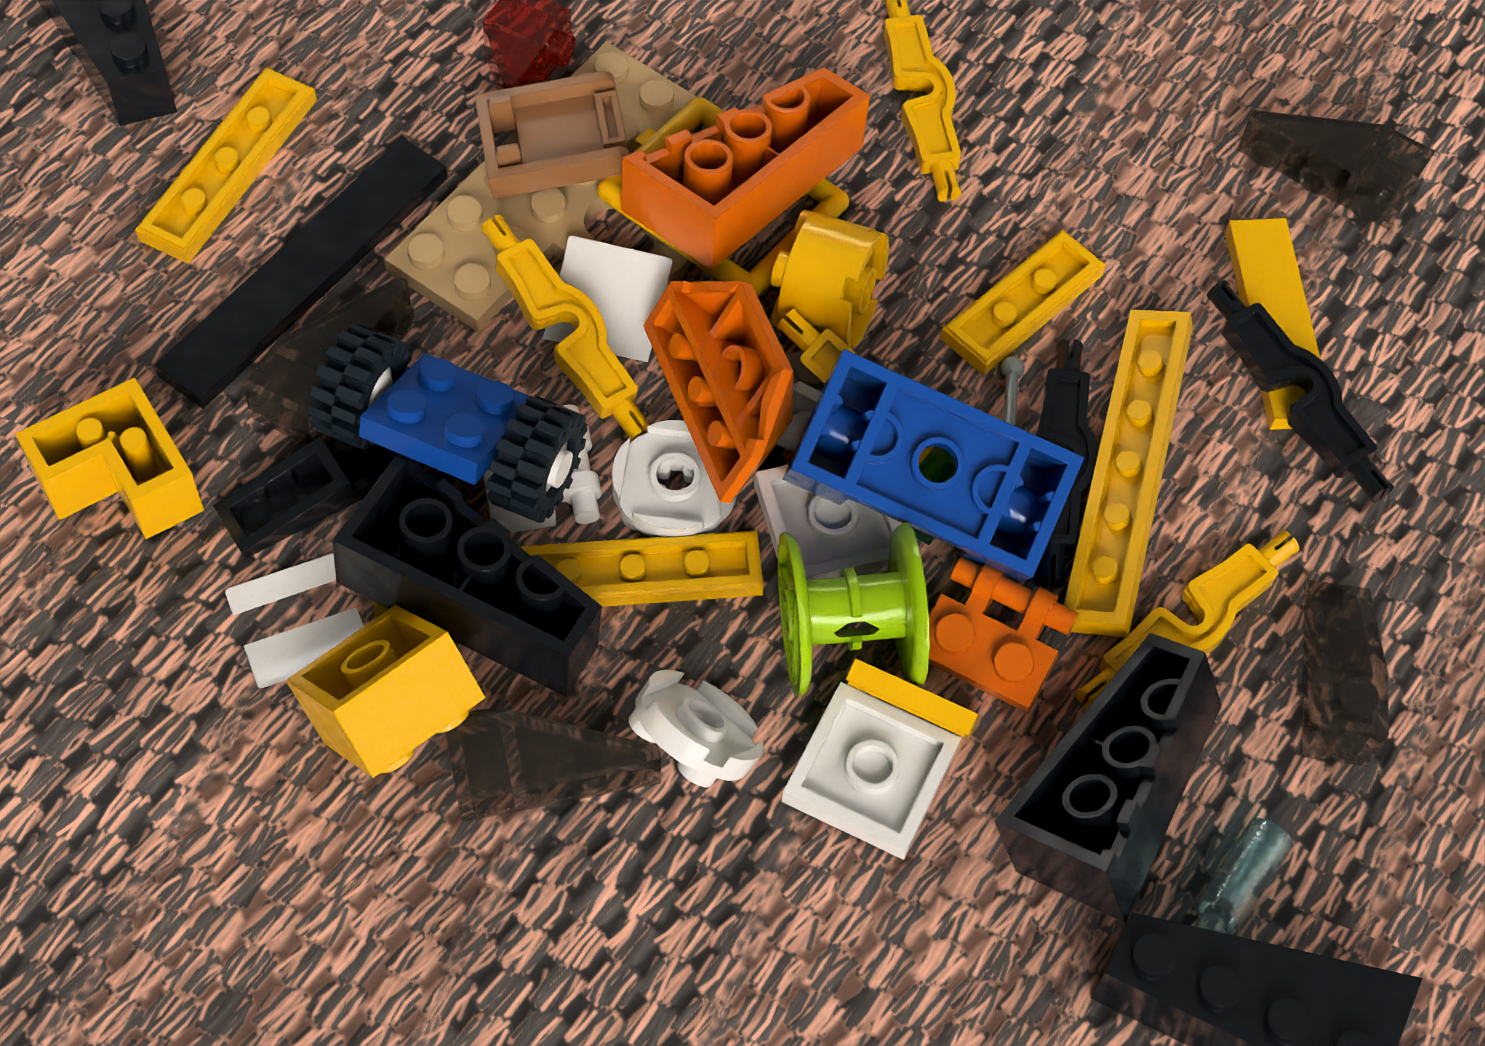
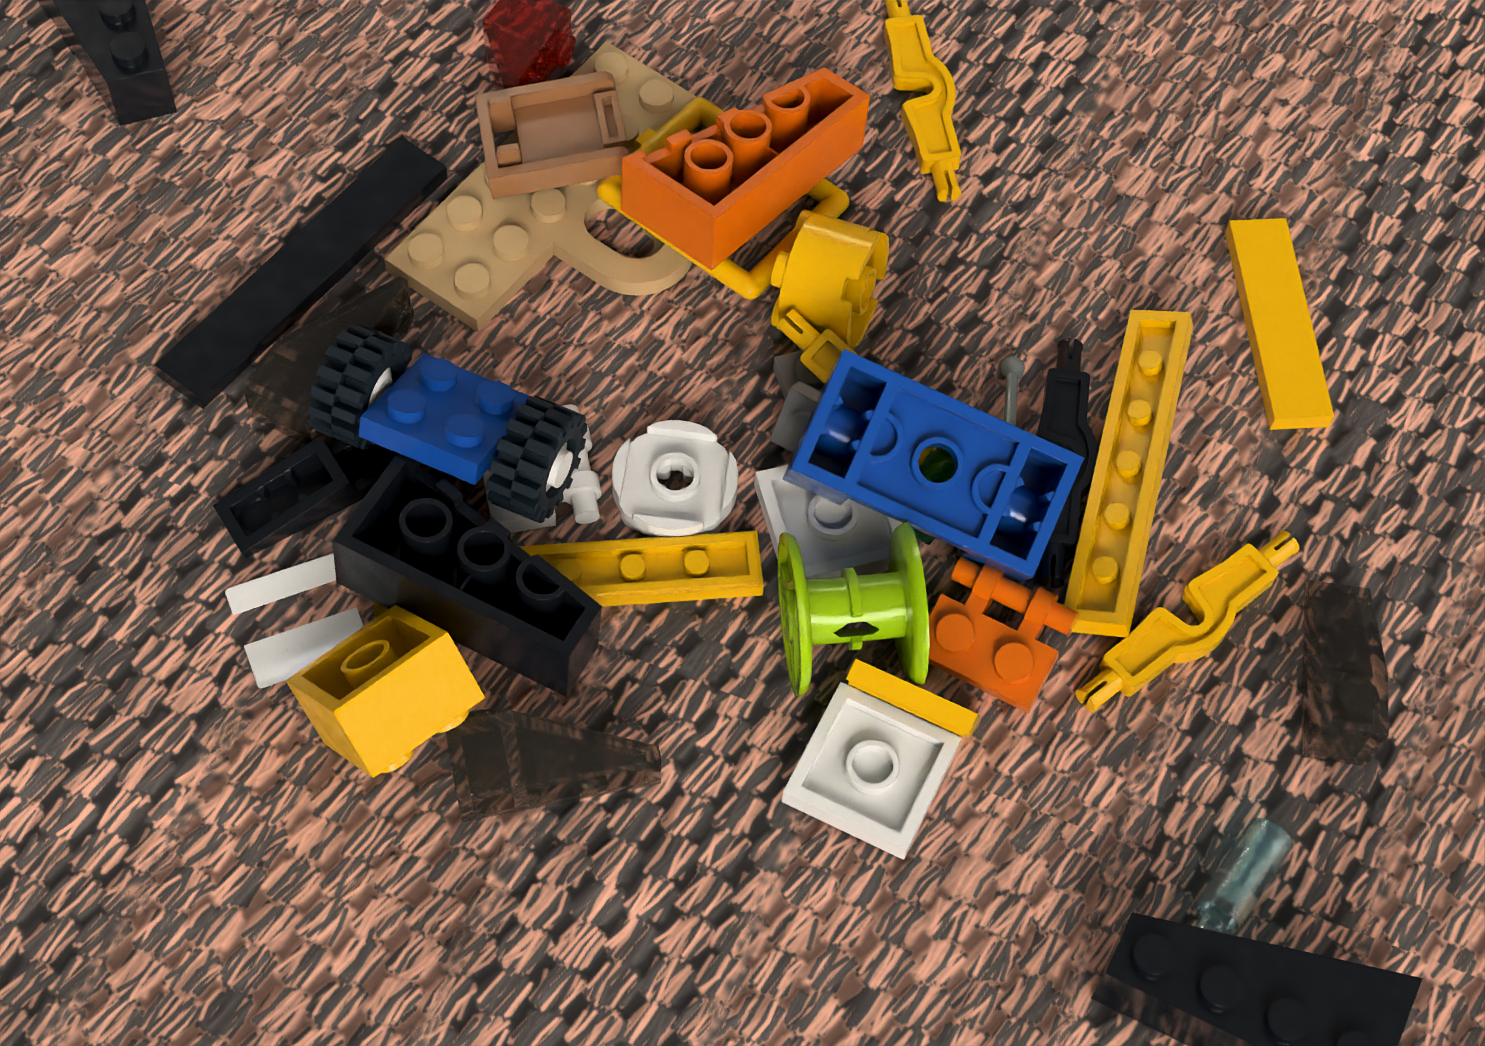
(110, 448): yellow brick -> none
(226, 165): yellow tile -> none
(550, 301): yellow piece -> none
(621, 285): white sticker -> none
(697, 728): white plate -> none
(723, 375): orange wedge -> none
(1022, 302): yellow tile -> none
(1115, 780): black wedge -> none
(1318, 414): black piece -> none
(1347, 161): clear smoke slope -> none

